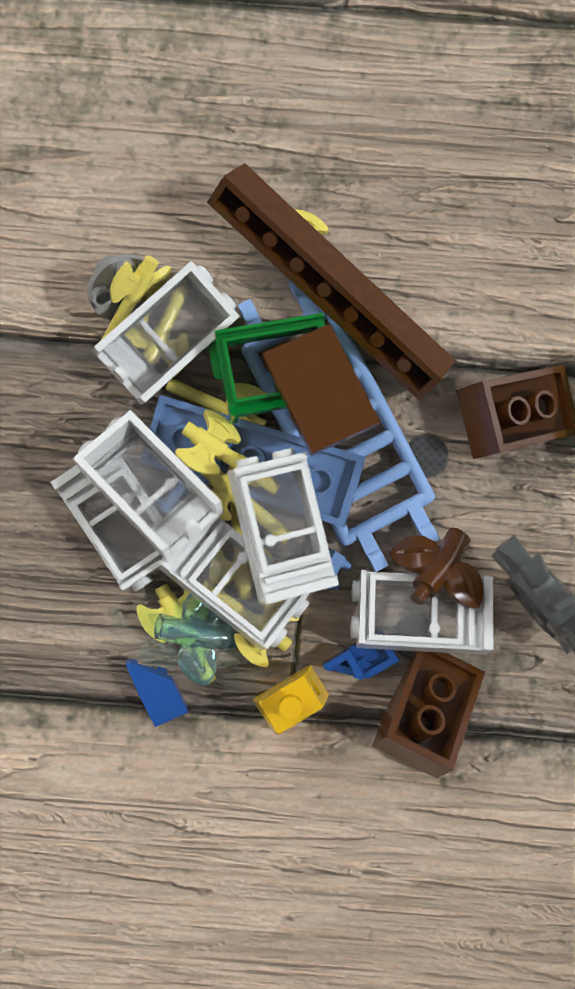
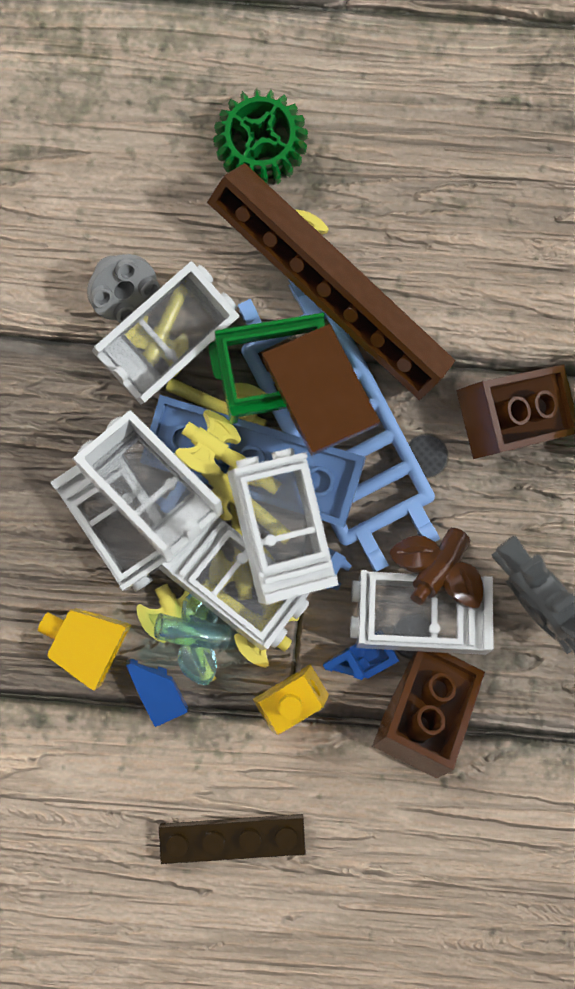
(84, 643): none -> yellow torso
(134, 287): light yellow piece -> none
(232, 839): none -> dark brown plate
(241, 121): none -> green gear

